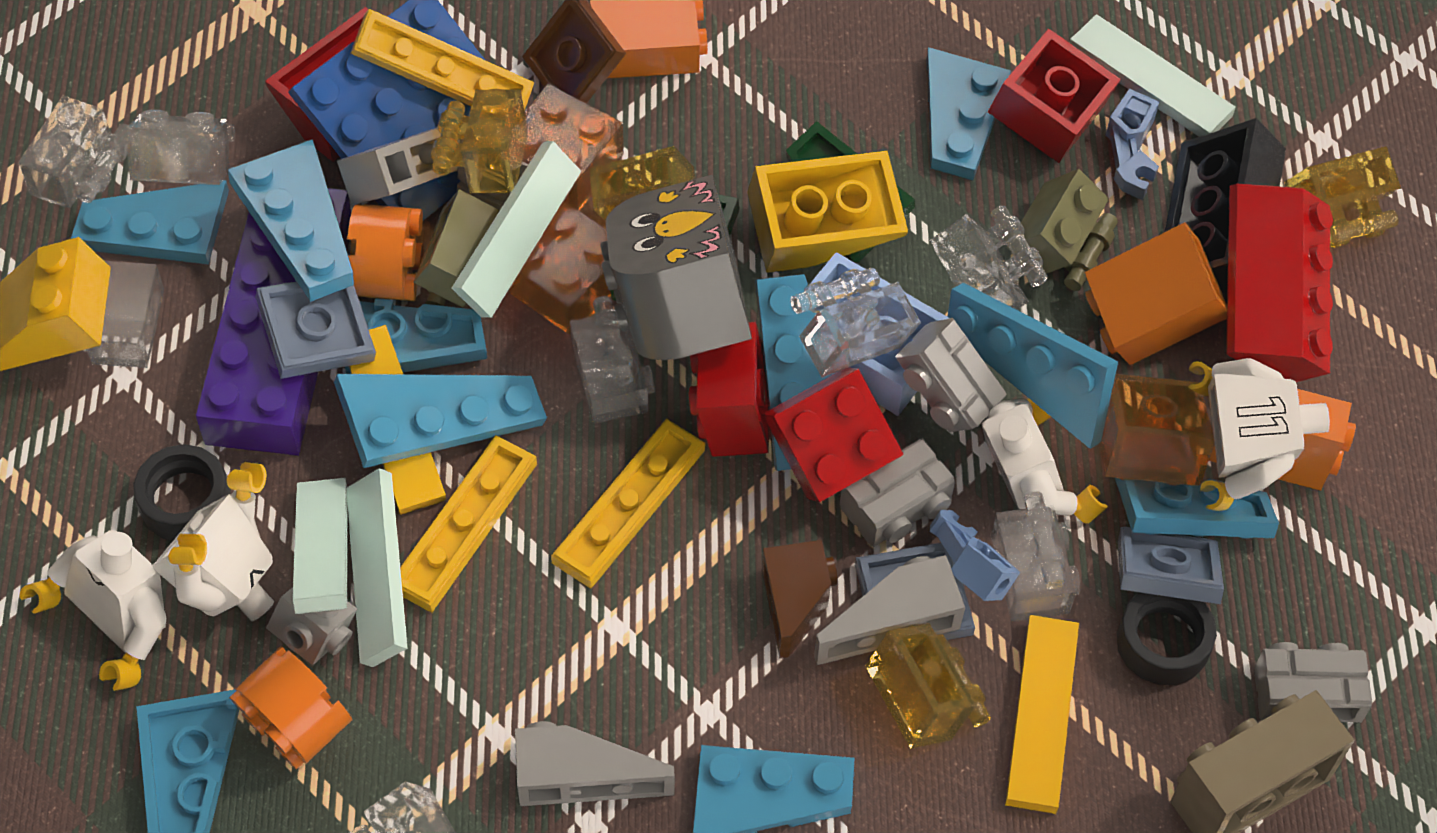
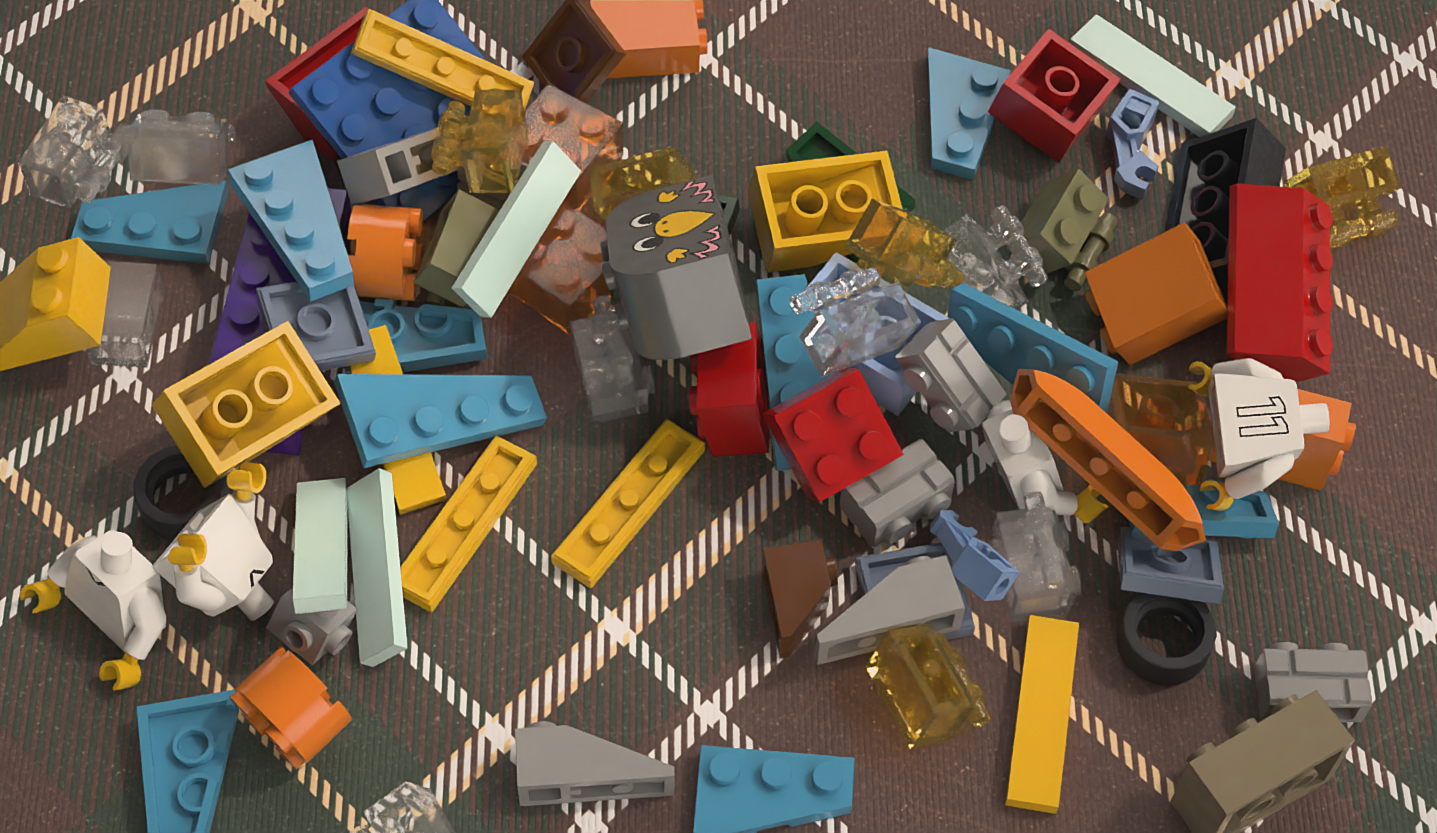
(244, 403): none -> yellow slope
(904, 247): none -> clear yellow brick
(1108, 459): none -> orange brick

